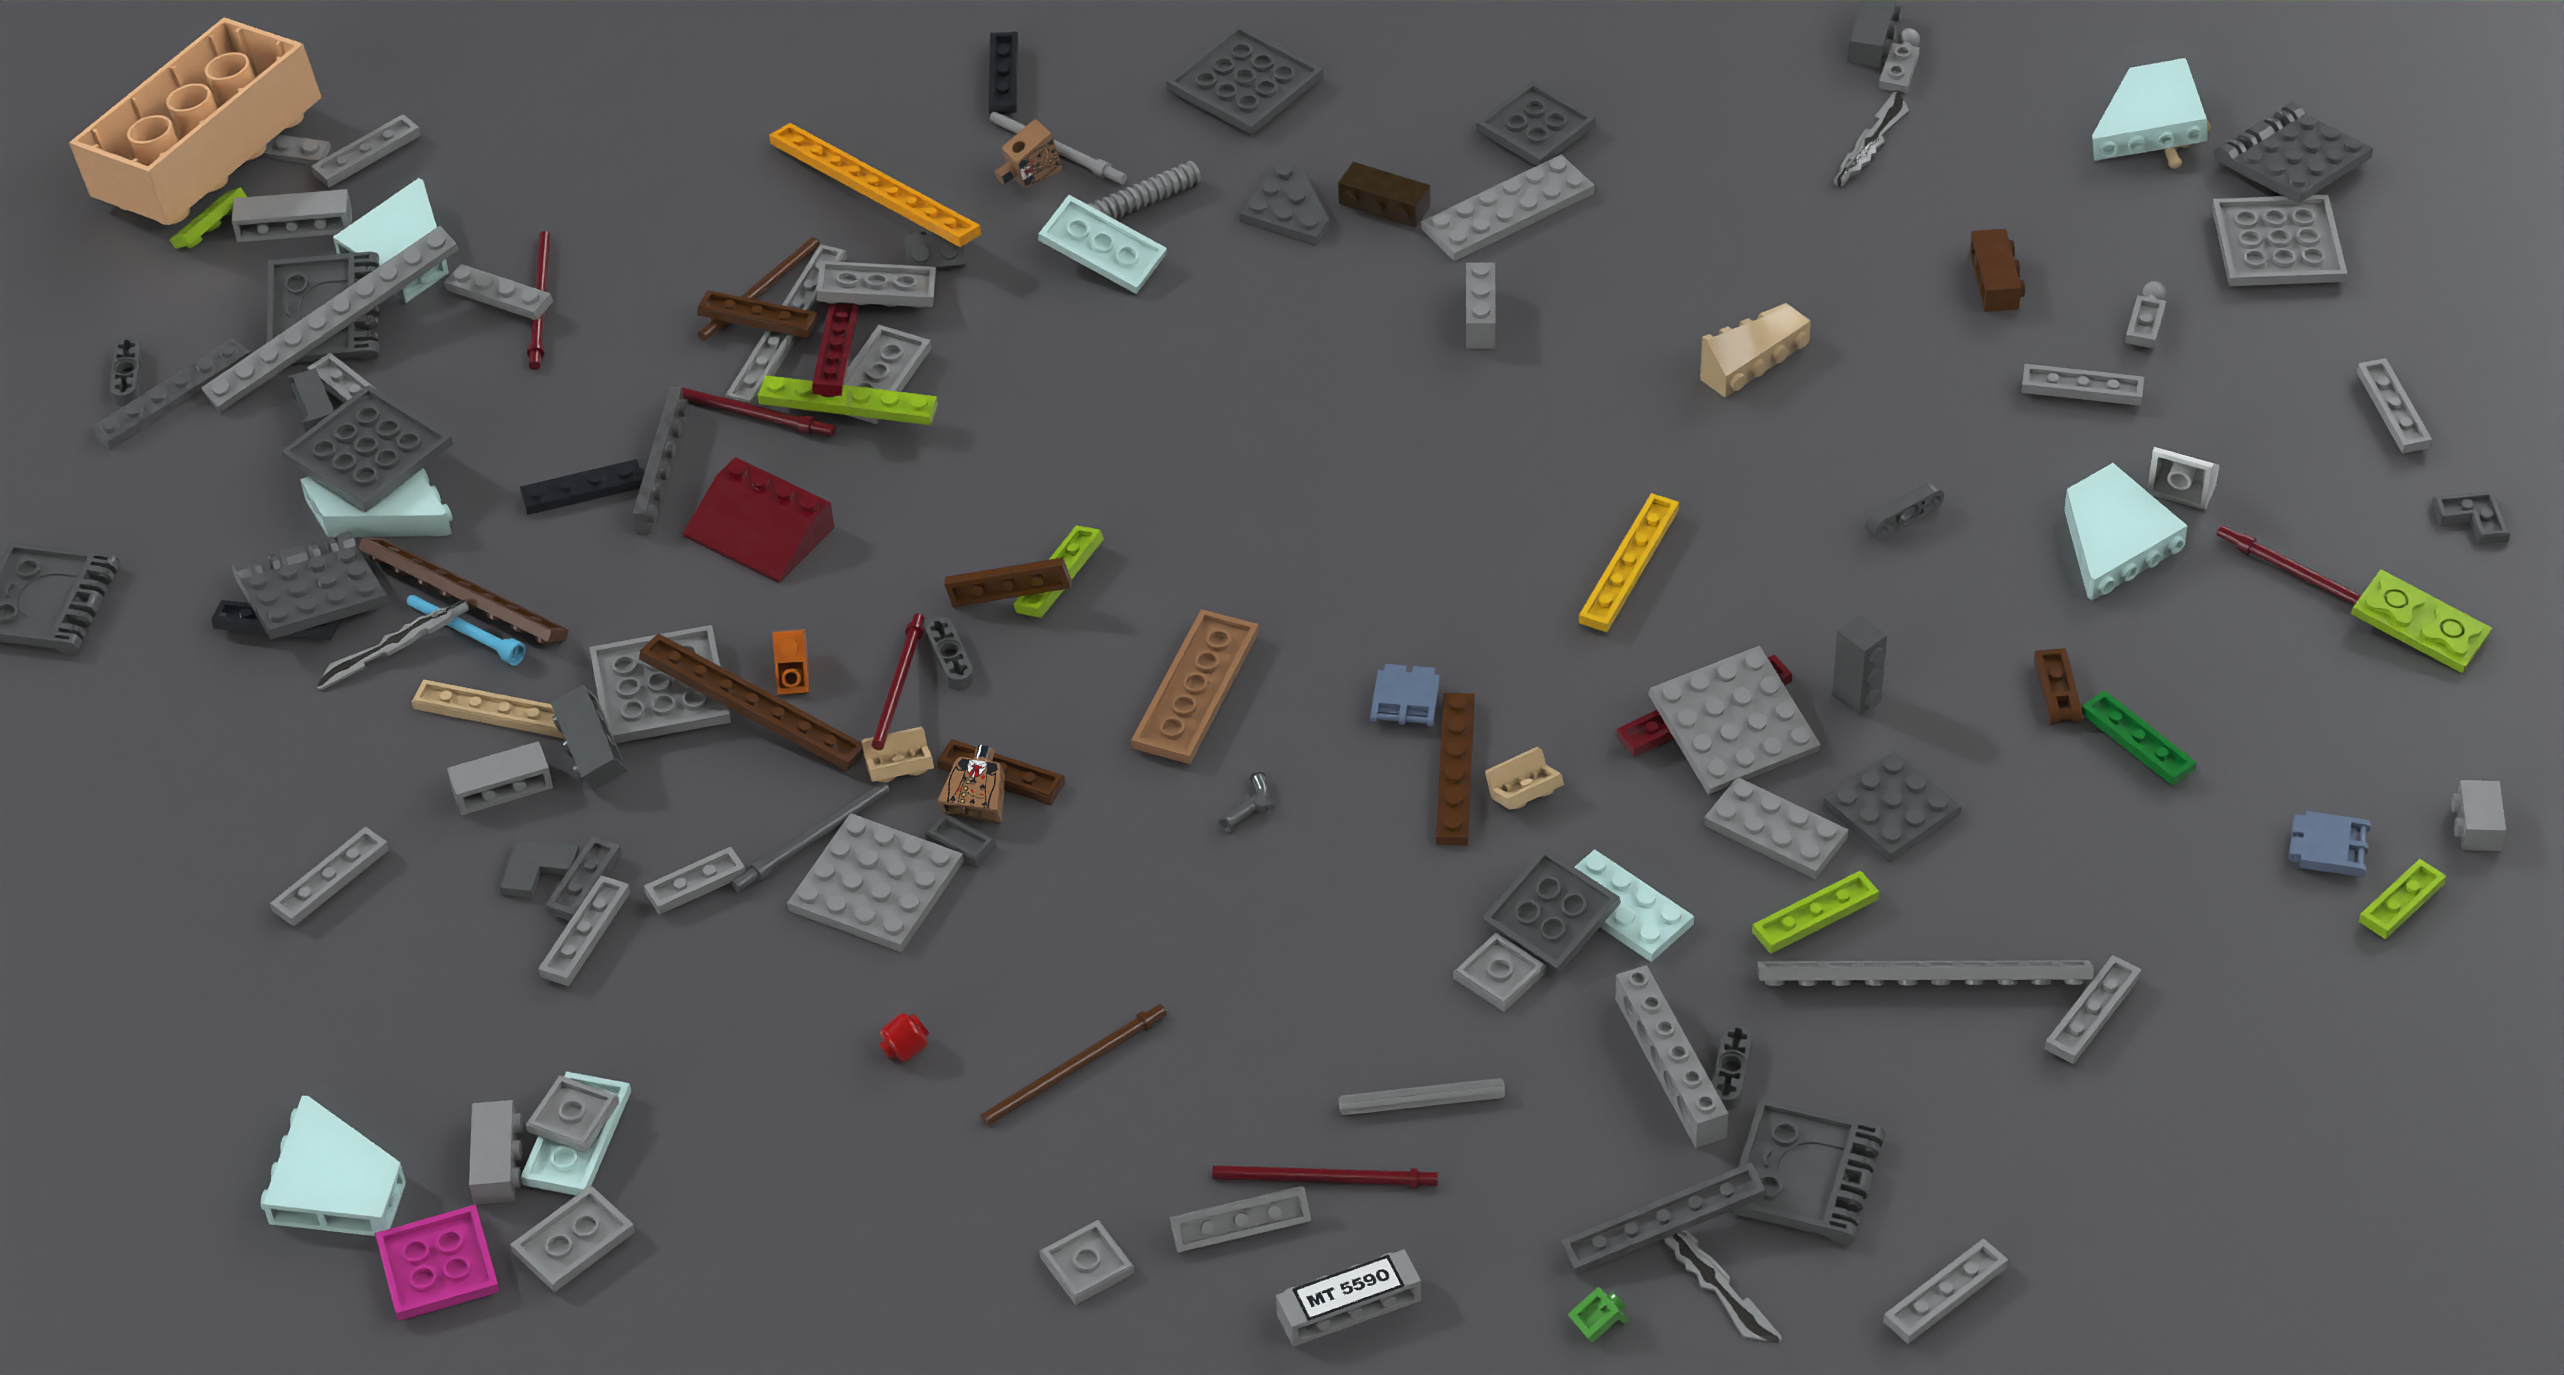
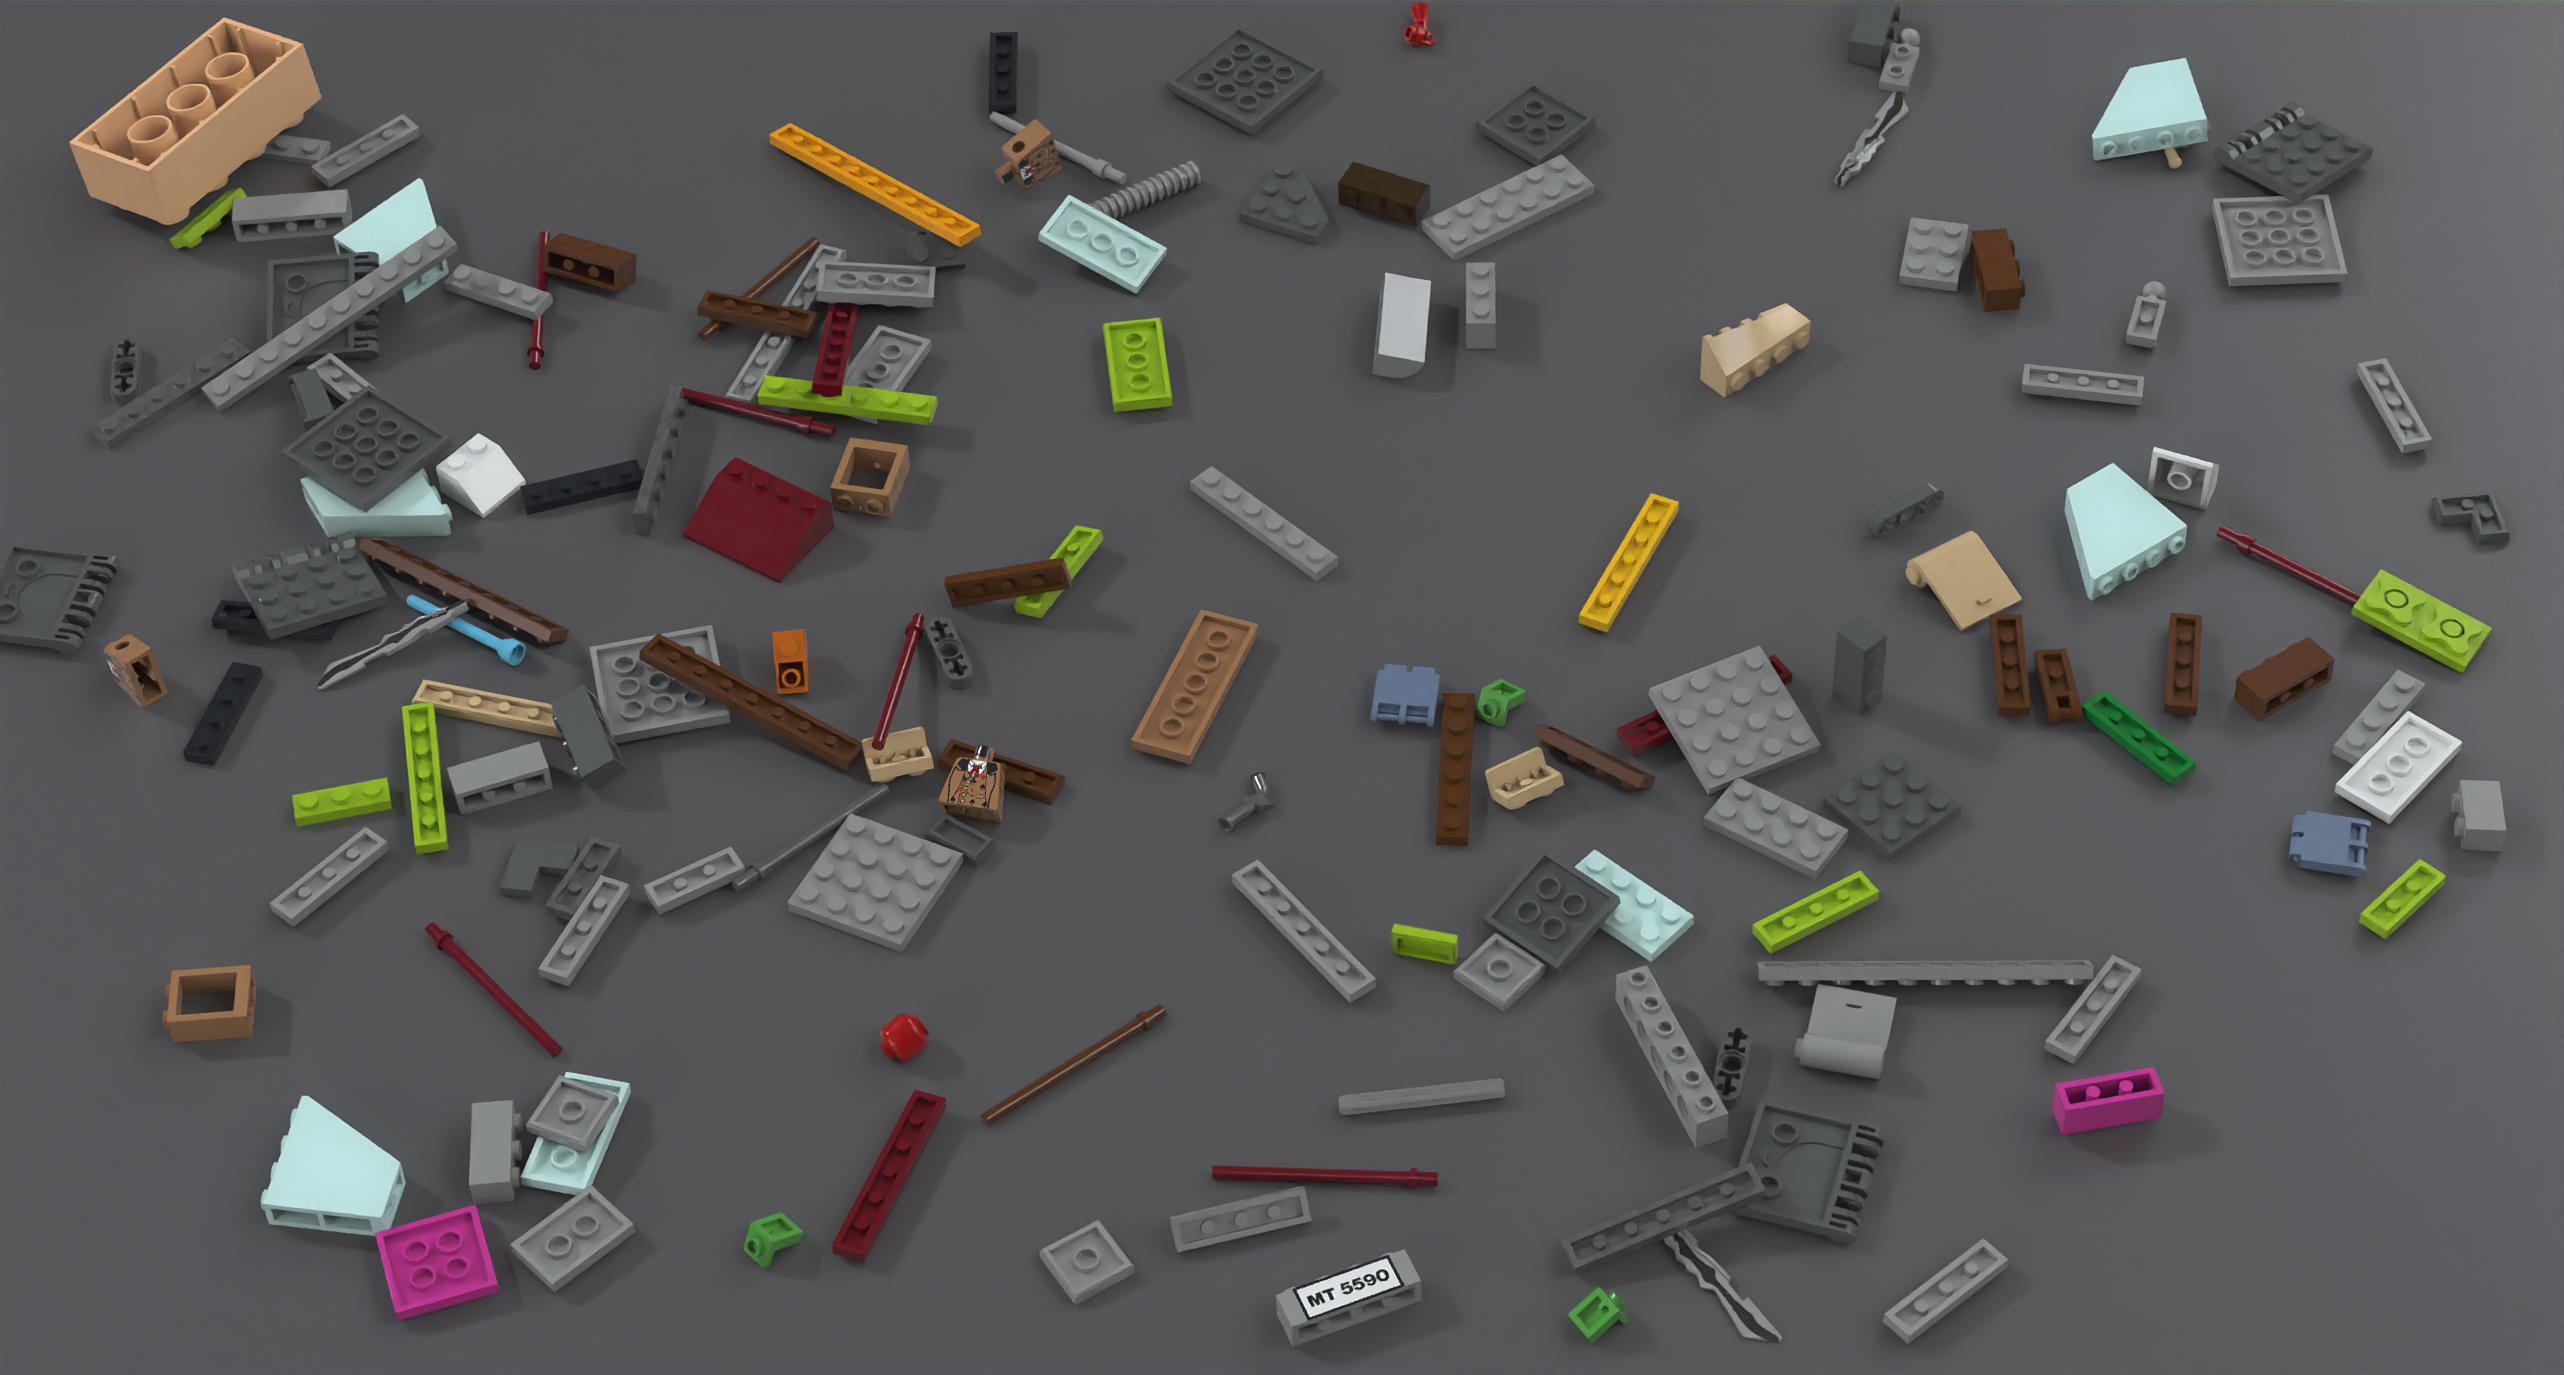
(134, 659): none -> medium nougat torso
(213, 1024): none -> medium nougat window
(223, 713): none -> black plate
(342, 802): none -> lime plate
(425, 778): none -> lime plate
(444, 941): none -> dark red bar
(479, 476): none -> white slope
(589, 262): none -> reddish brown brick
(769, 1236): none -> bright green bracket
(871, 456): none -> medium nougat window
(889, 1176): none -> dark red plate
(1137, 365): none -> lime piece
(1264, 523): none -> light grey plate
(1304, 931): none -> light grey plate
(1401, 326): none -> brick
(1416, 33): none -> red piece
(1424, 944): none -> lime tile
(1497, 700): none -> bright green bracket
(1582, 752): none -> reddish brown plate
(1847, 1032): none -> light grey door
(1933, 254): none -> light grey plate
(1962, 576): none -> tan door
(2009, 665): none -> reddish brown plate
(2108, 1101): none -> dark pink brick
(2183, 664): none -> reddish brown plate
(2283, 678): none -> reddish brown brick
(2379, 716): none -> light grey plate
(2398, 767): none -> white plate

